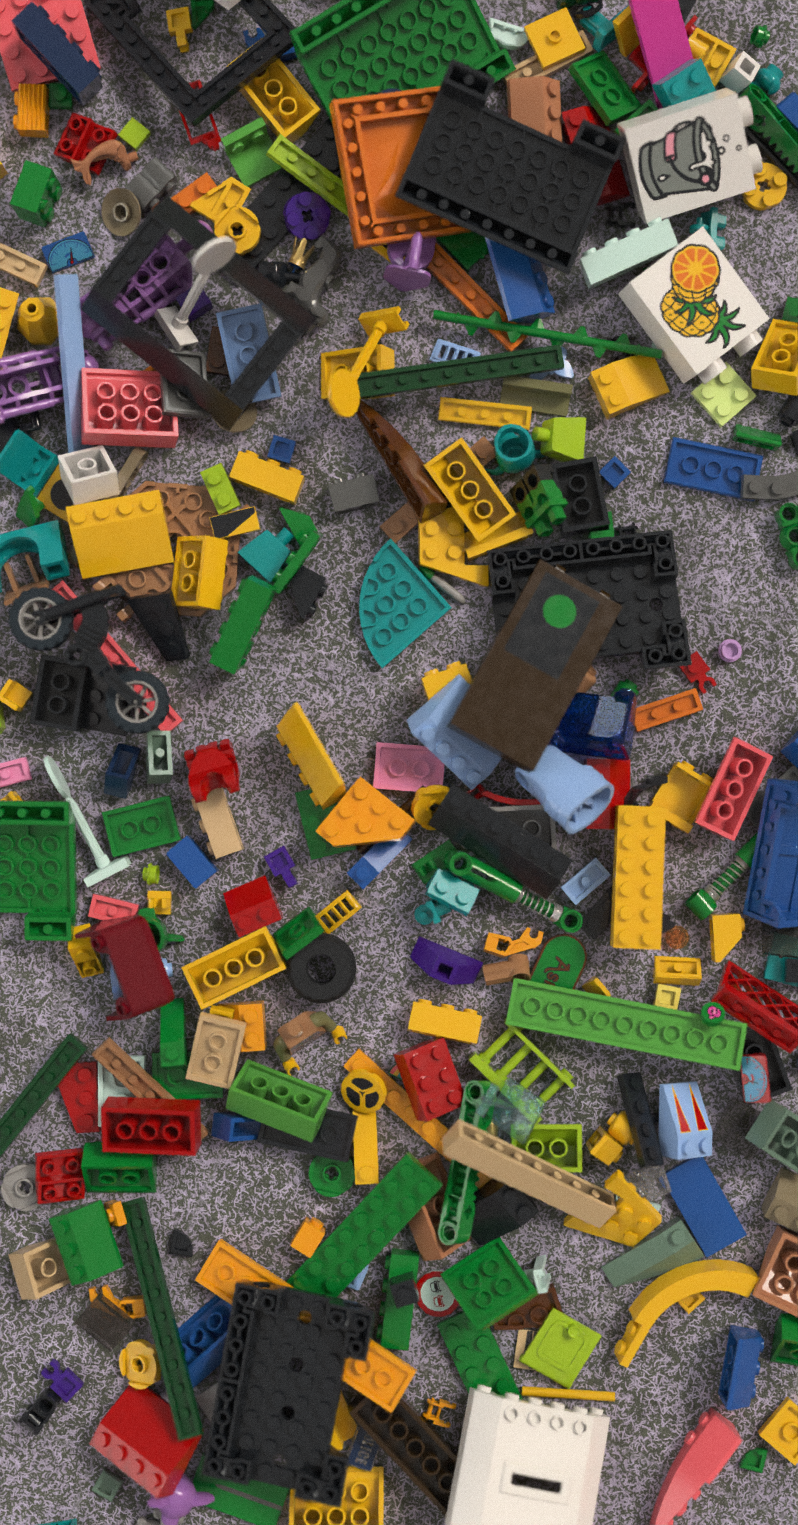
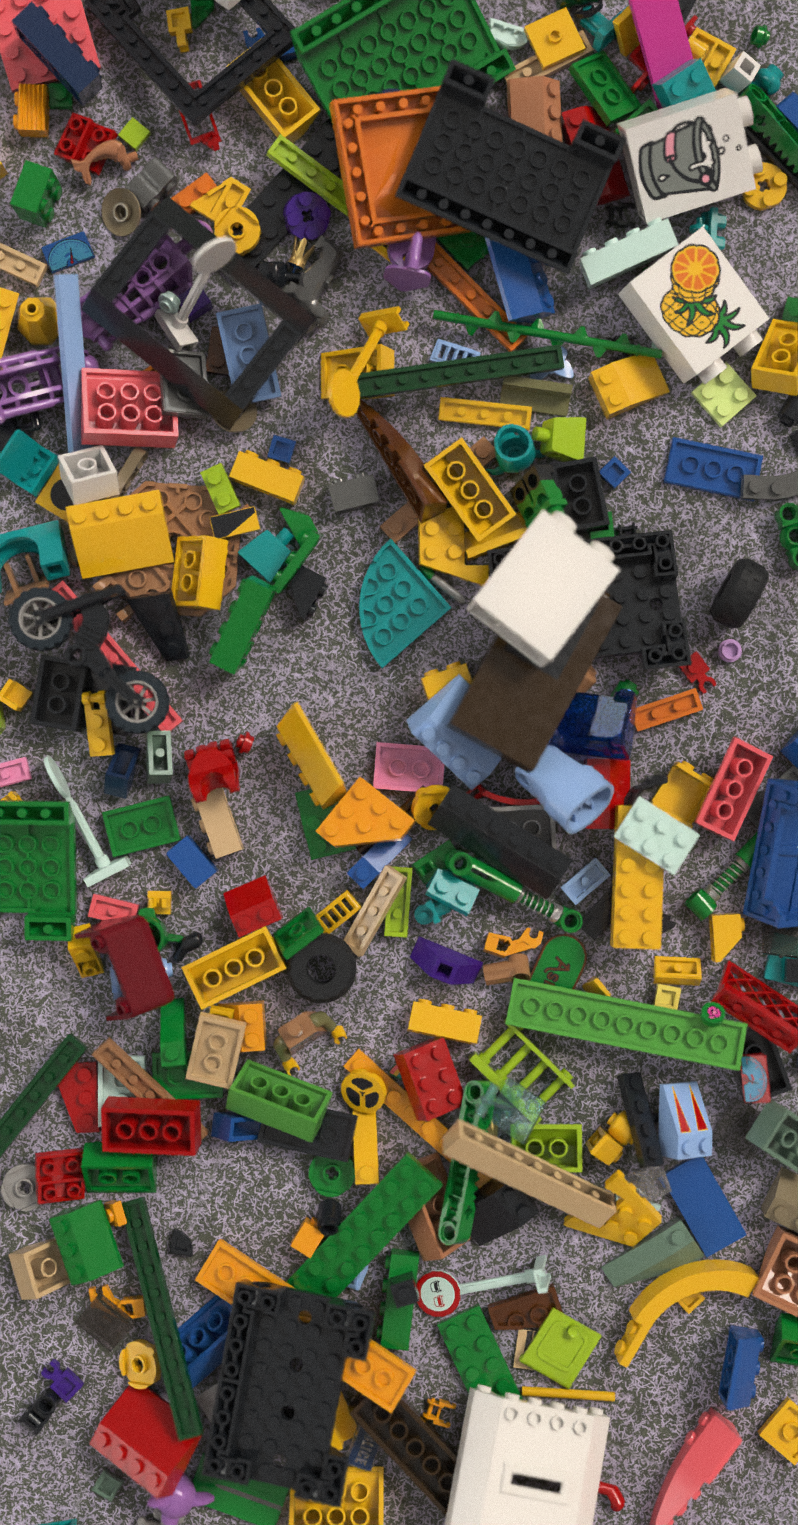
(29, 508): green slope -> none
(98, 724): none -> yellow plate
(151, 874): lime plate -> none
(169, 302): none -> light aqua plate
(188, 944): none -> black arm
(244, 742): none -> red plate
(248, 152): bright green bracket -> none
(280, 864): dark purple plate -> none
(329, 1217): none -> black brick
(374, 910): none -> tan plate
(398, 915): none -> lime plate
(488, 1284): green plate -> none
(544, 587): none -> white brick
(614, 1495): none -> red arm
(656, 835): none -> light aqua plate
(677, 937): clear orange plate -> none
(739, 593): none -> black tyre
(754, 1460): green tile -> none
(756, 437): green slope -> none

